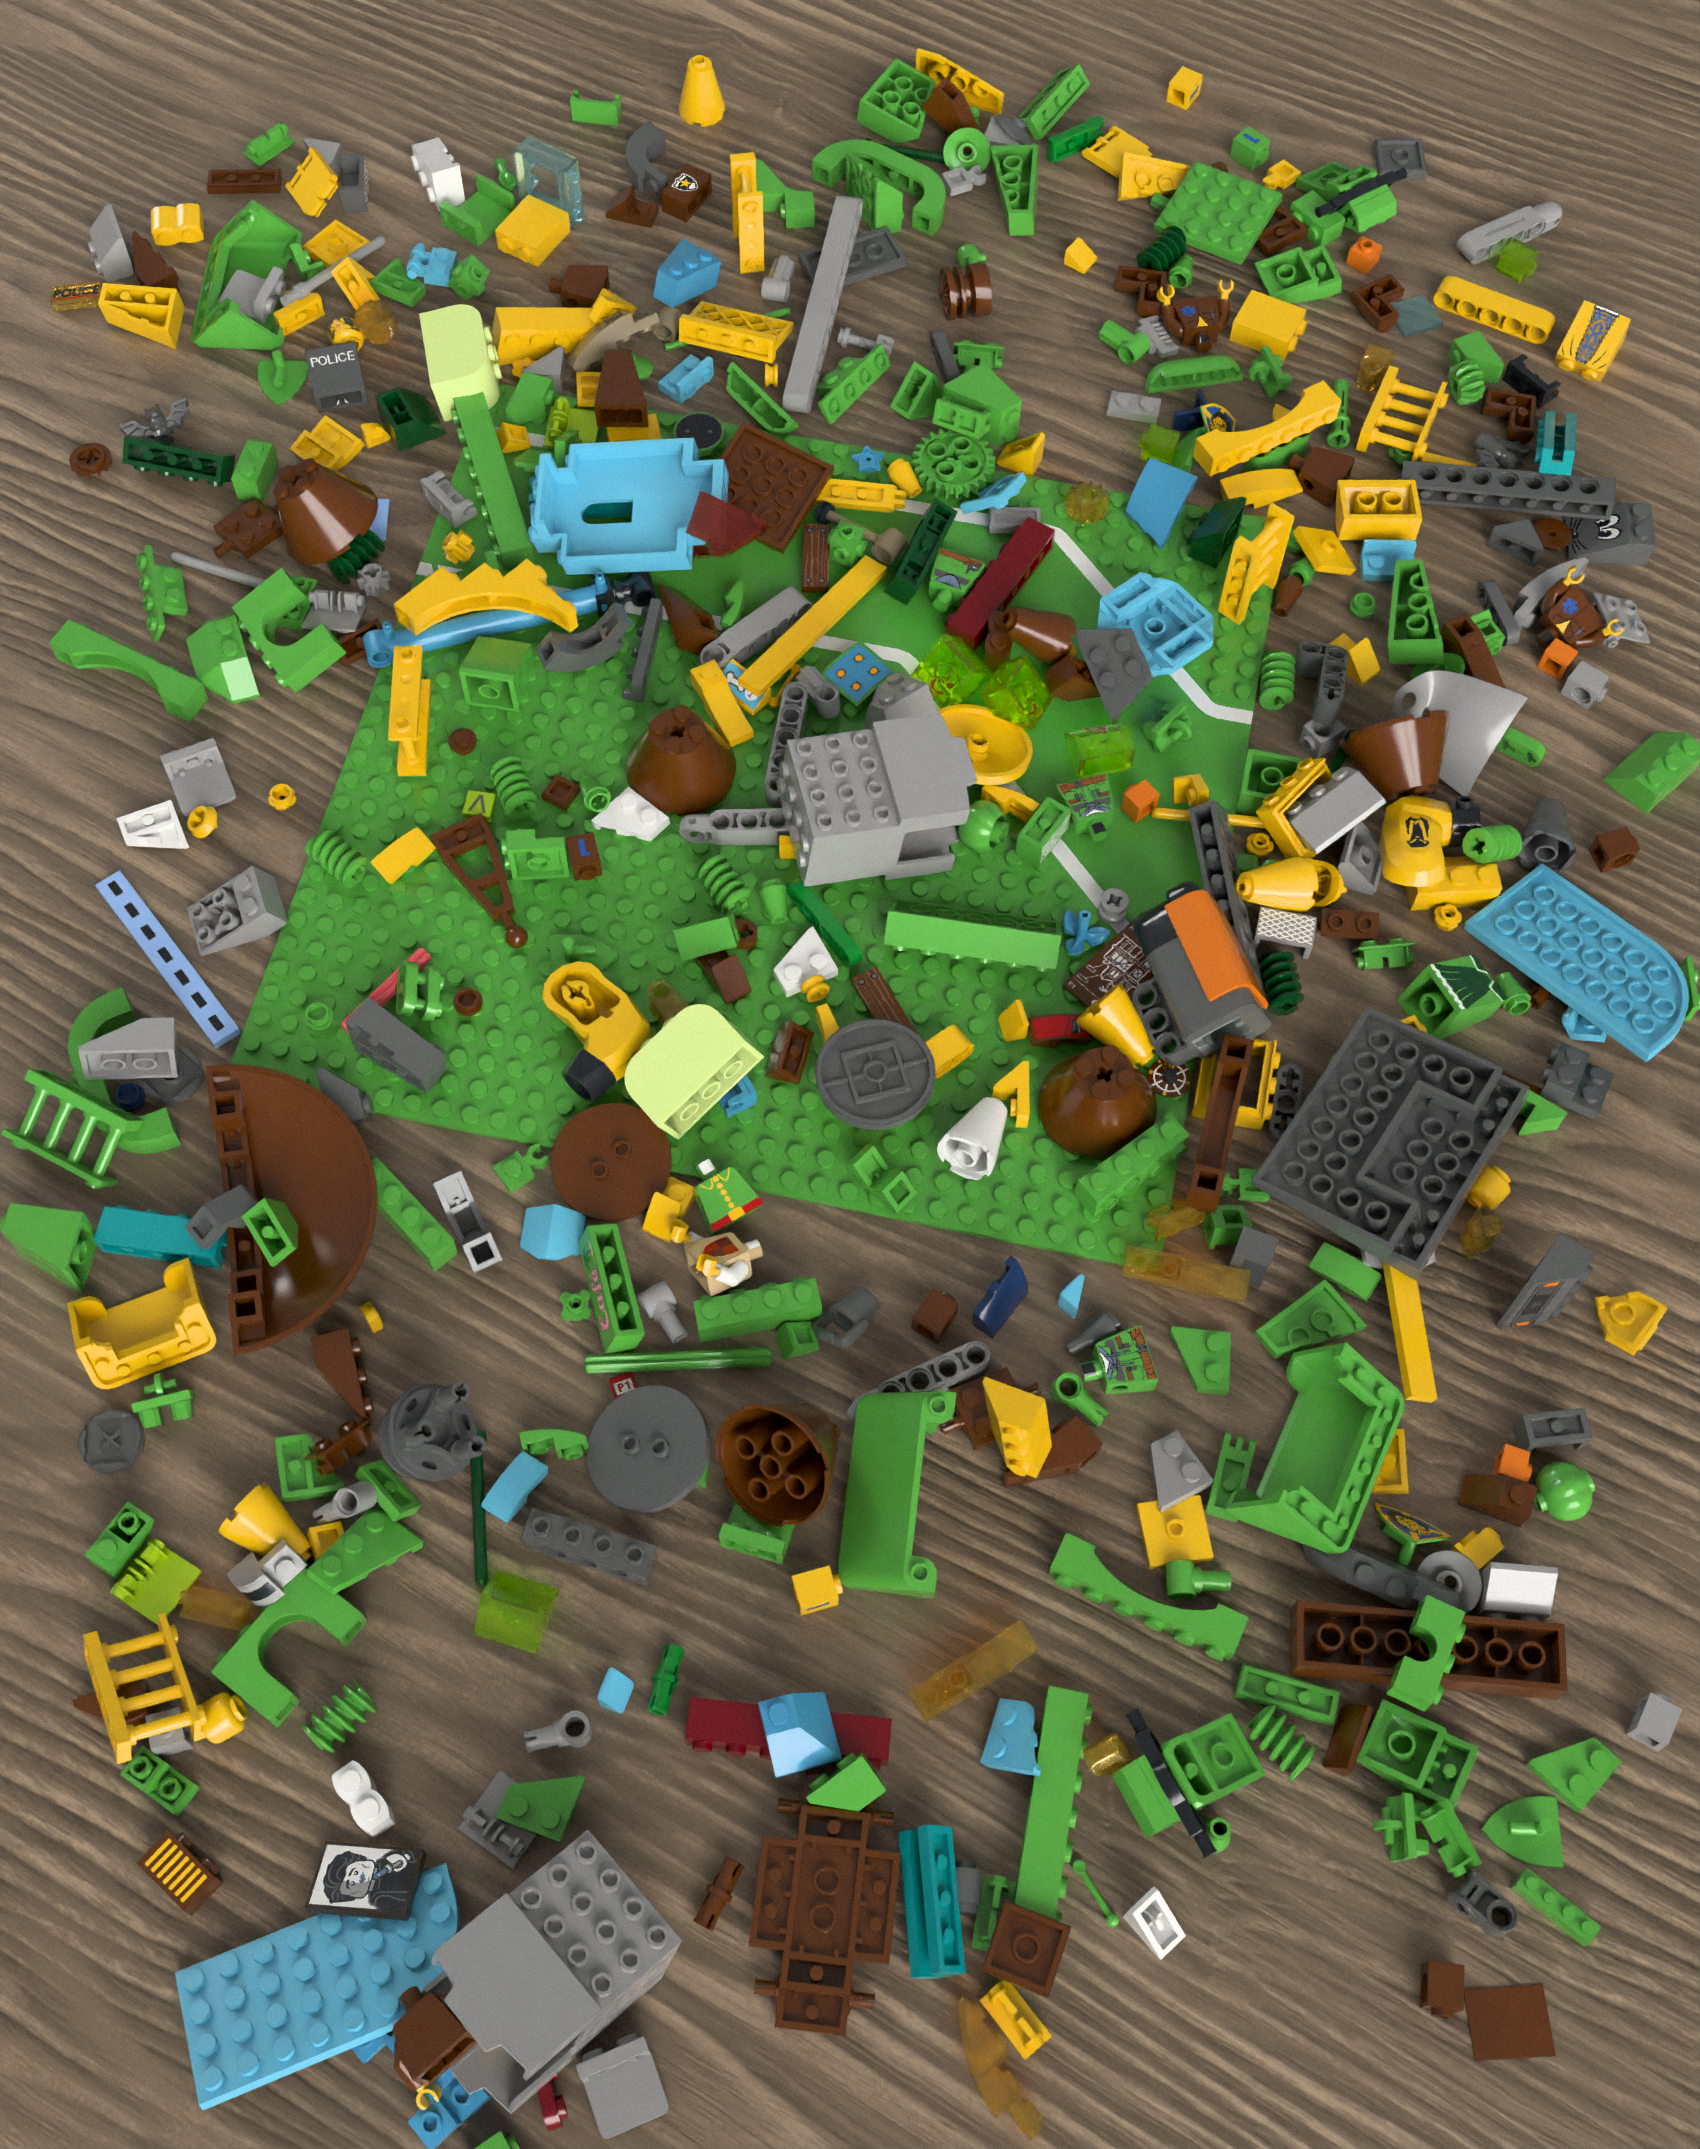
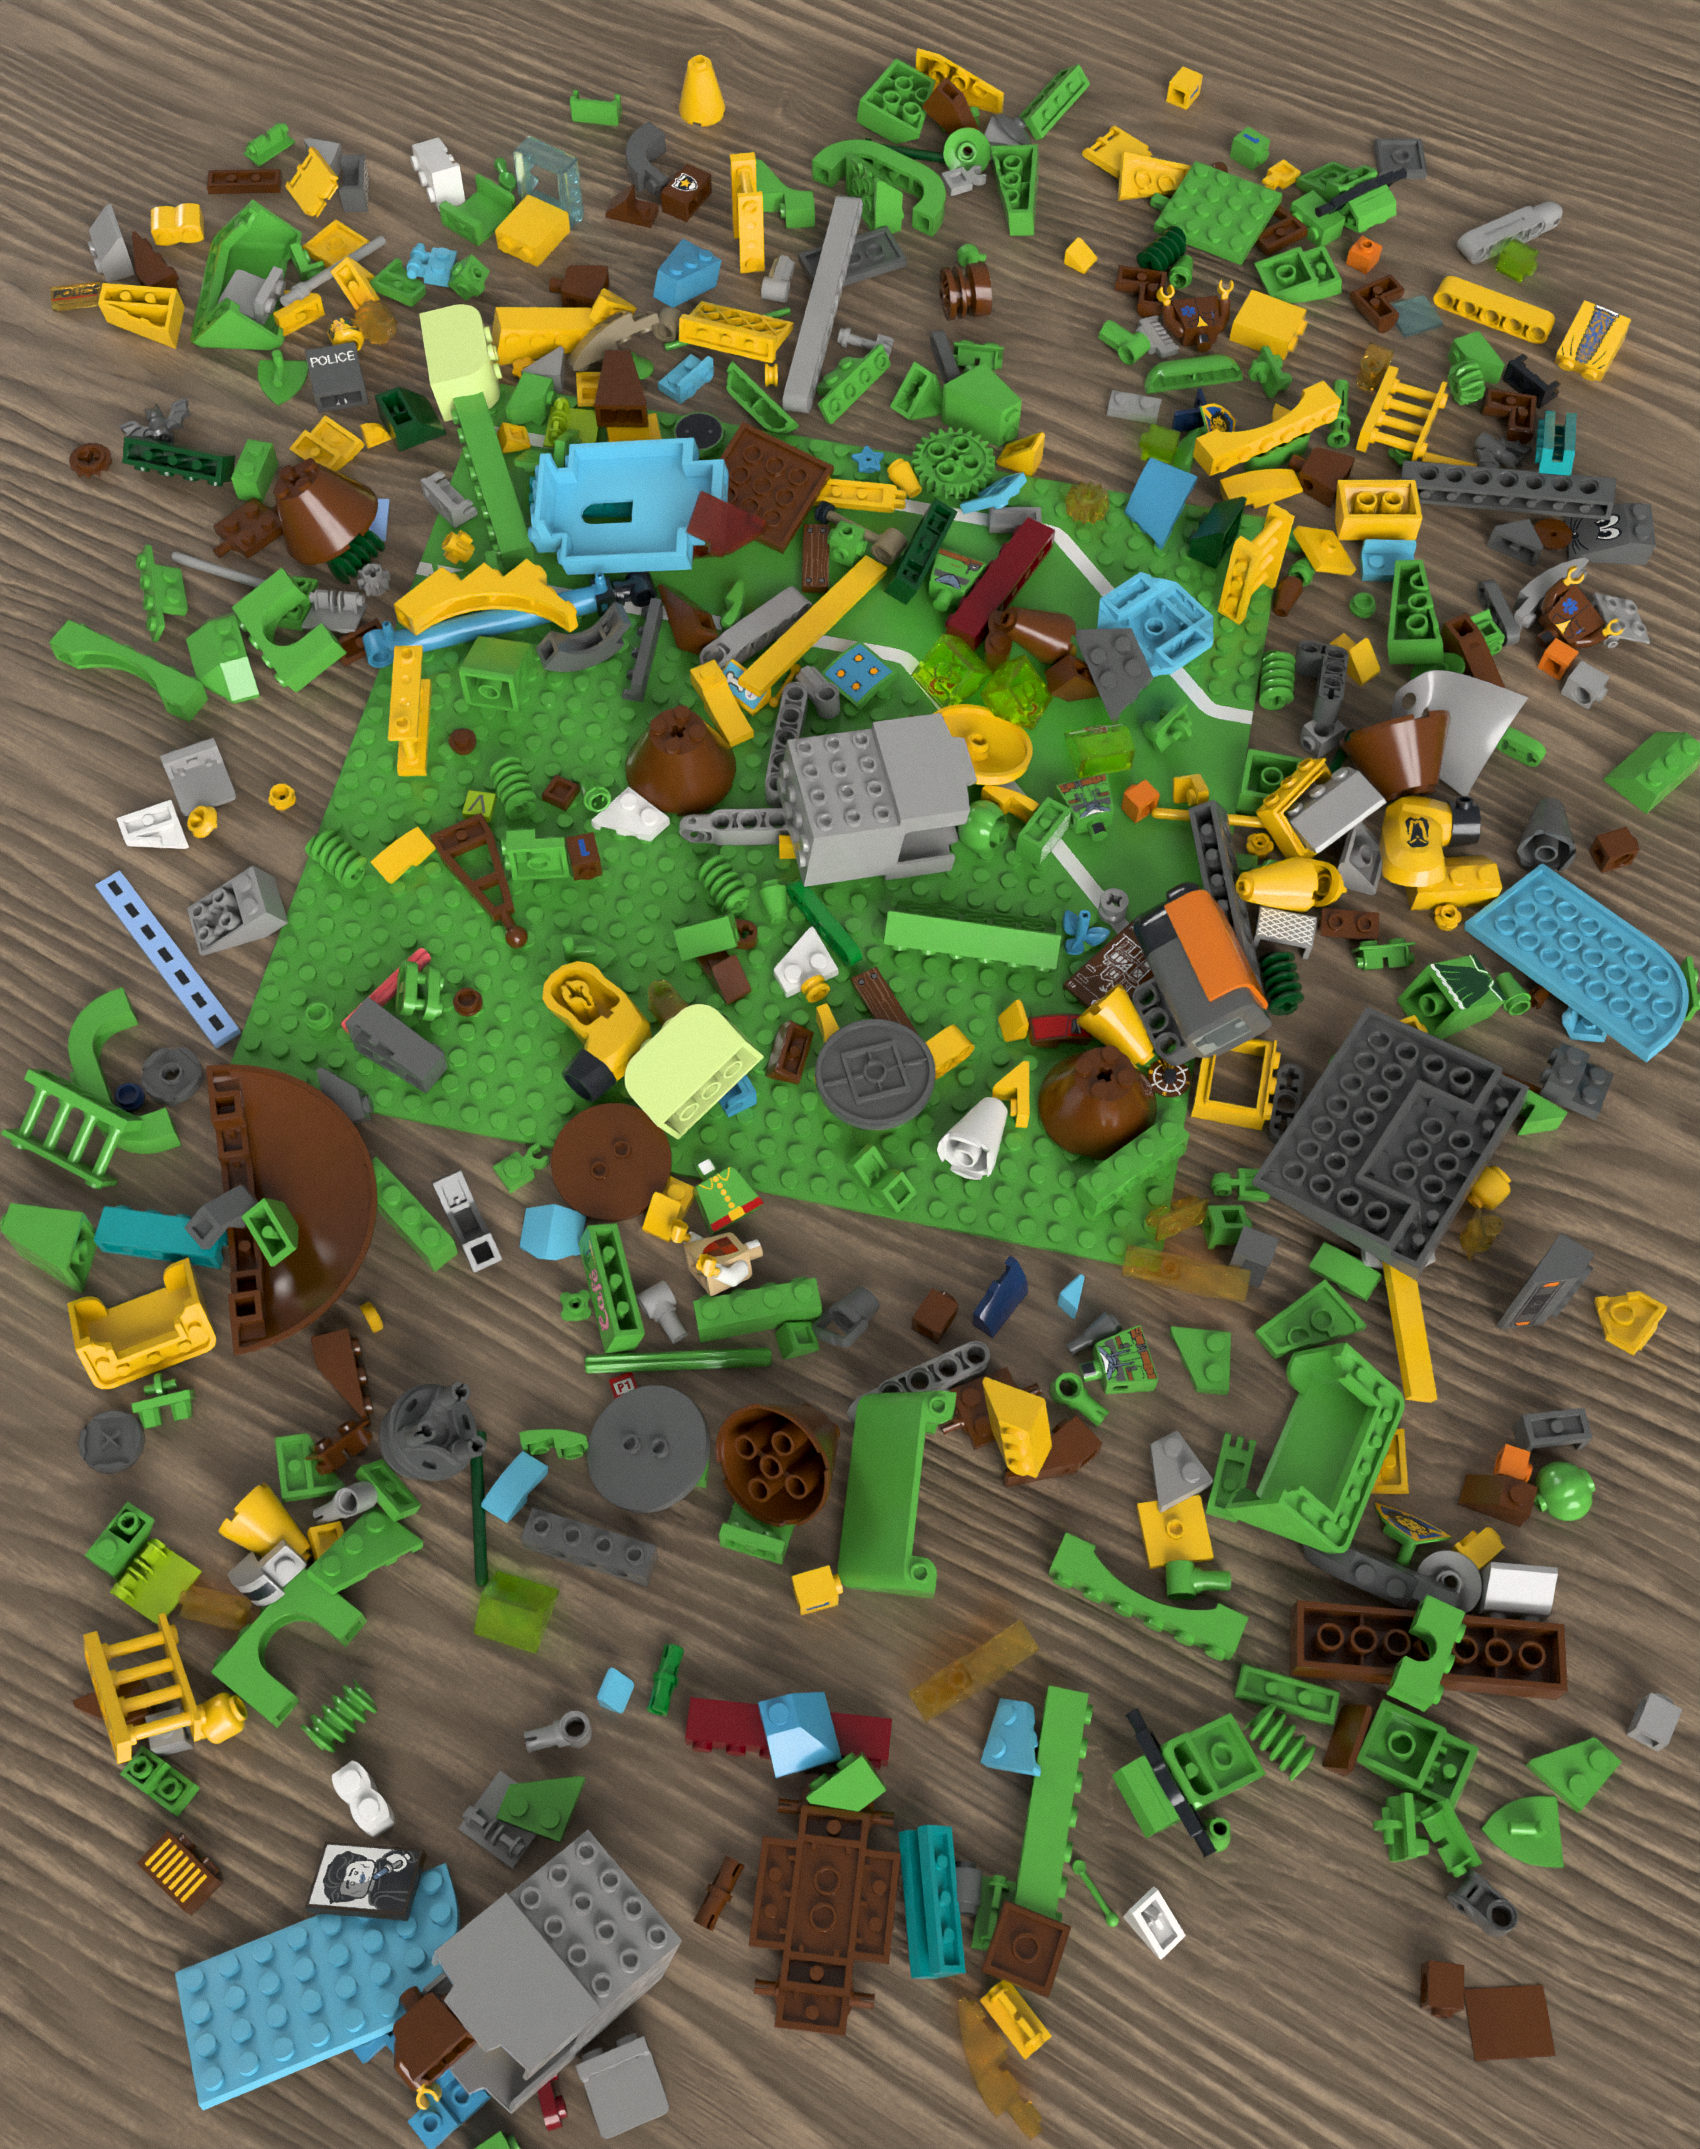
(133, 1051): light grey slope -> none
(900, 698): light grey slope -> none
(960, 418): bright green hinge -> none
(1074, 139): green hinge -> none
(1108, 1755): clear yellow piece -> none
(1219, 1123): reddish brown arch -> none
(1492, 843): bright green piece -> none
(1555, 1907): bright green piece -> none

